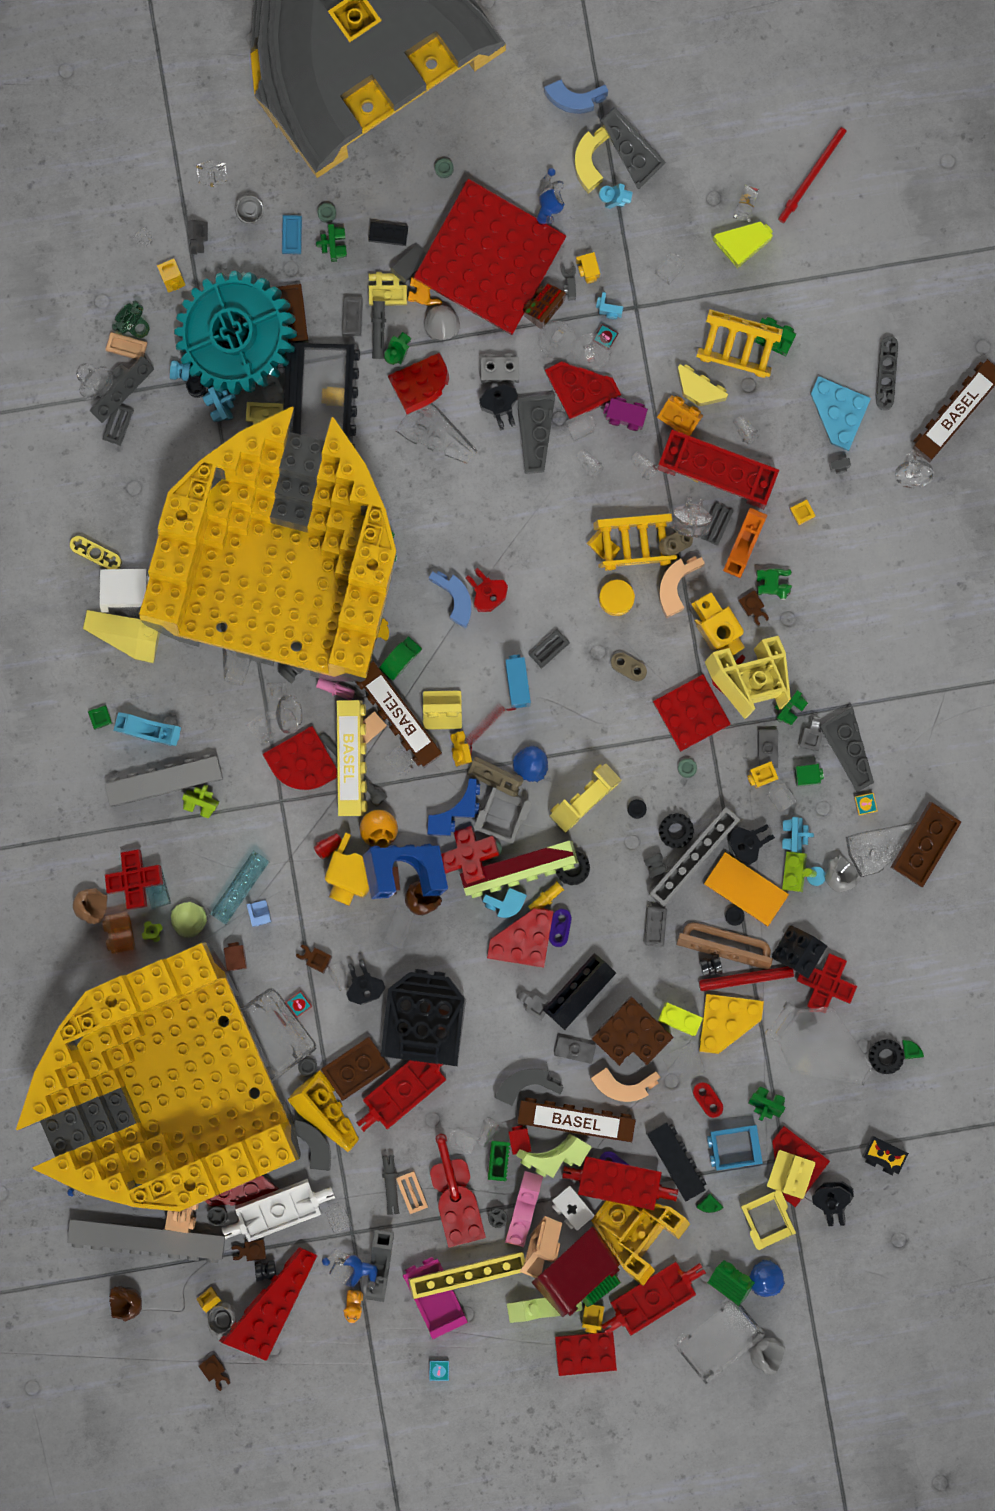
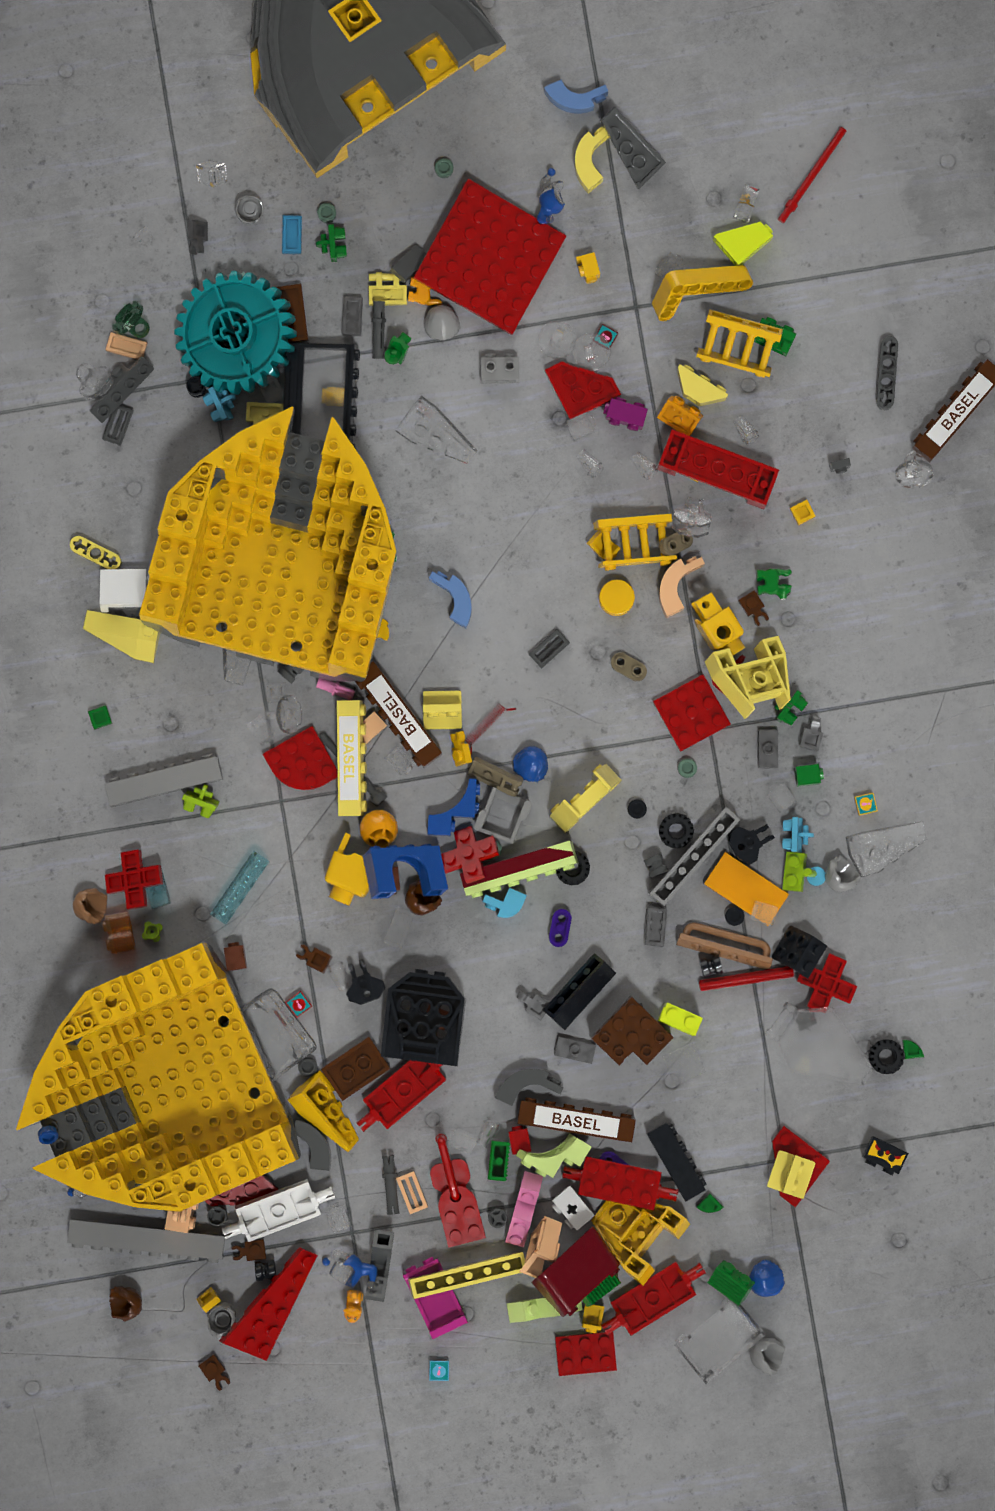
(48, 1135): none -> blue tile
(147, 729): medium azure arch -> none
(171, 275): yellow bracket -> none
(175, 371): medium azure wheel -> none
(188, 919): yellowish green hair -> none
(259, 913): light blue panel -> none
(327, 846): red cone -> none
(388, 234): black plate -> none
(400, 658): green brick -> none
(420, 382): red plate -> none
(486, 590): red hinge -> none
(501, 405): black hinge -> none
(517, 682): dark azure window -> none
(524, 939): red plate -> none
(535, 426): dark grey wing -> none
(544, 305): reddish brown slope -> none
(547, 896): yellow pin -> none
(570, 287): dark grey plate -> none
(609, 310): medium azure bracket -> none
(613, 1089): light nougat arch -> none
(615, 196): medium azure hips -> none
(695, 282): none -> yellow beam
(707, 1100): red plate -> none
(723, 509): dark grey tile -> none
(727, 1020): yellow plate -> none
(745, 542): orange arch -> none
(755, 1147): dark azure window -> none
(762, 775): yellow bracket -> none
(763, 913): none -> clear panel
(766, 1107): green hips -> none
(782, 1206): light yellow piece -> none
(833, 1199): black hinge -> none
(839, 411): medium azure plate -> none
(845, 740): dark grey wing -> none
(926, 844): reddish brown plate -> none

